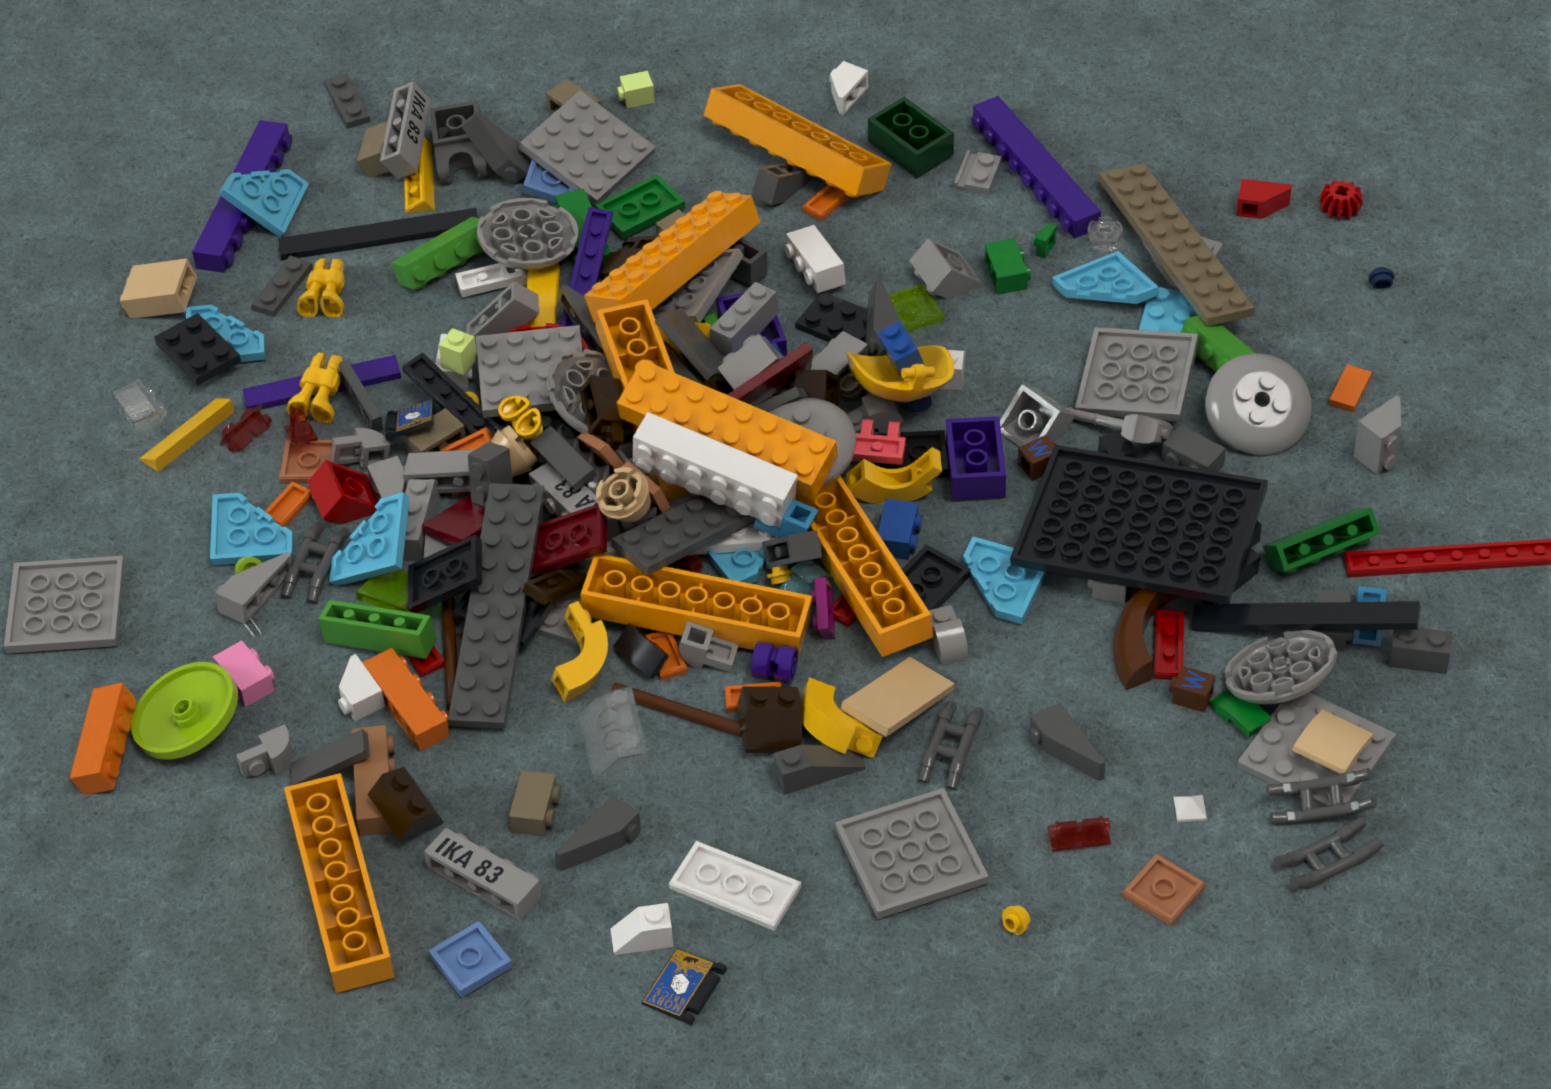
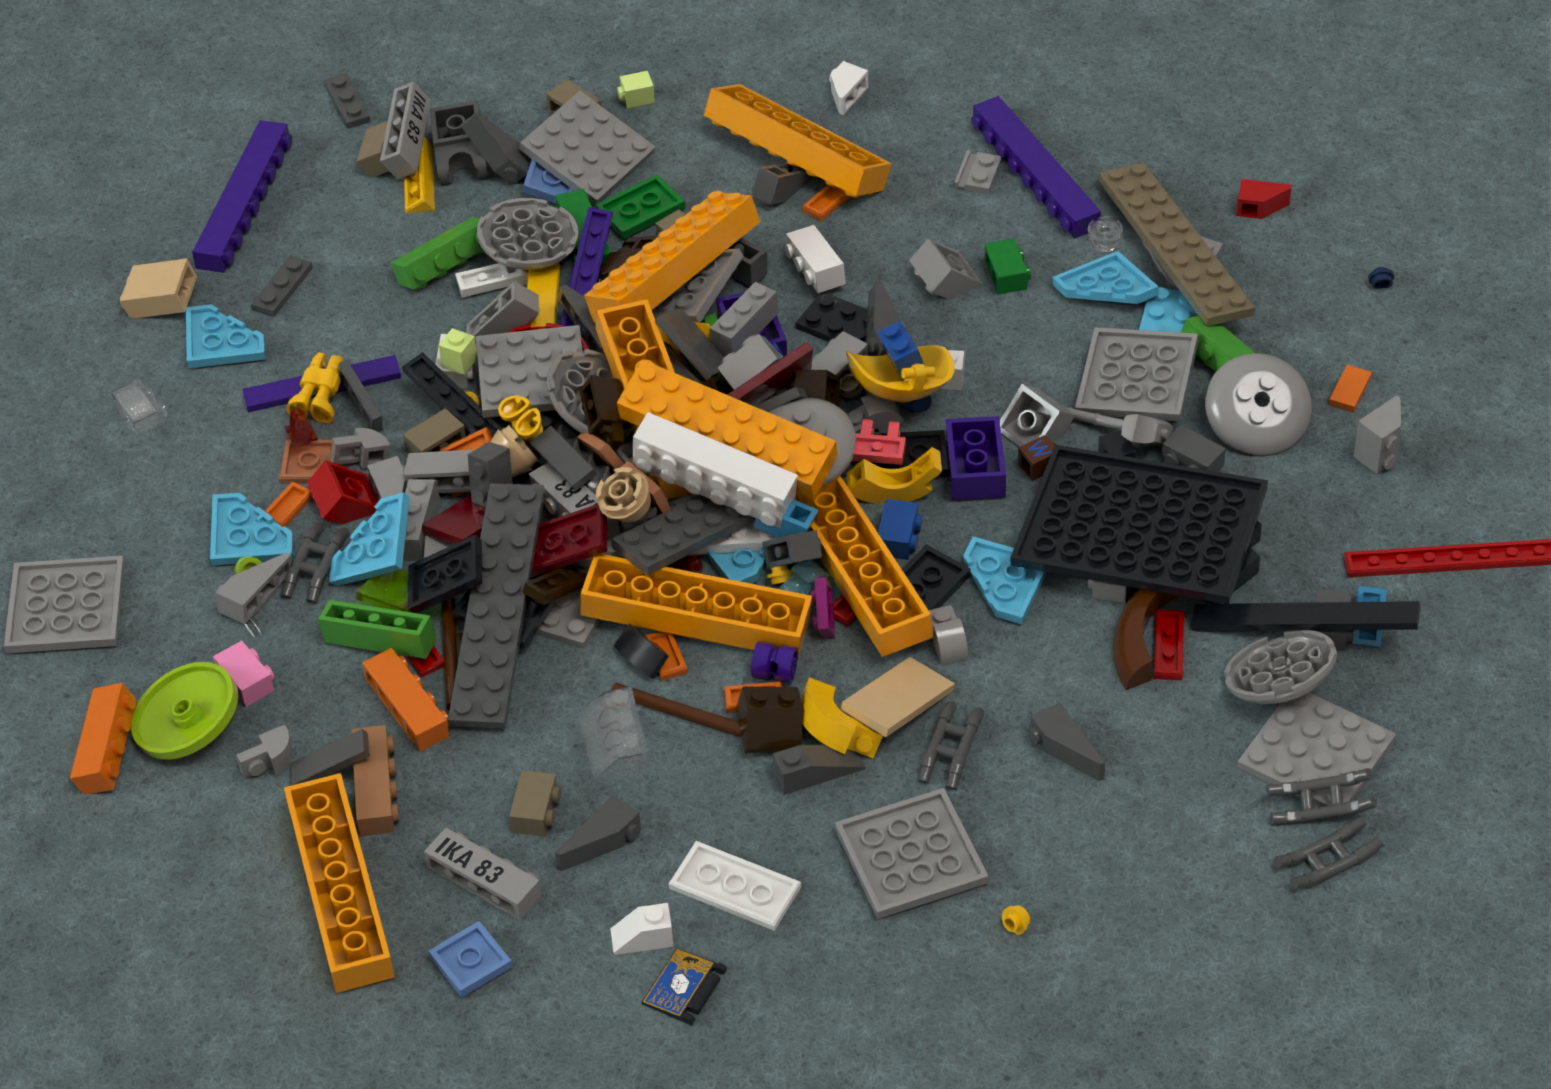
(188, 434): yellow slope -> none
(197, 349): black plate -> none
(237, 434): clear red hinge -> none
(266, 196): medium azure plate -> none
(325, 284): yellow piece -> none
(359, 691): white slope -> none
(371, 234): black tile -> none
(403, 804): dark brown slope -> none
(409, 419): piece -> none
(581, 673): yellow arch -> none
(701, 648): light grey brick -> none
(910, 136): dark green brick -> none
(916, 308): clear neon green tile -> none
(1045, 240): green plate -> none
(1079, 834): clear red hinge -> none
(1163, 890): nougat tile -> none
(1190, 808): white slope -> none
(1192, 689): reddish brown brick -> none
(1245, 715): green slope -> none
(1320, 540): green brick -> none
(1332, 742): tan slope -> none
(1341, 199): red gear -> none
(1421, 650): dark grey brick -> none

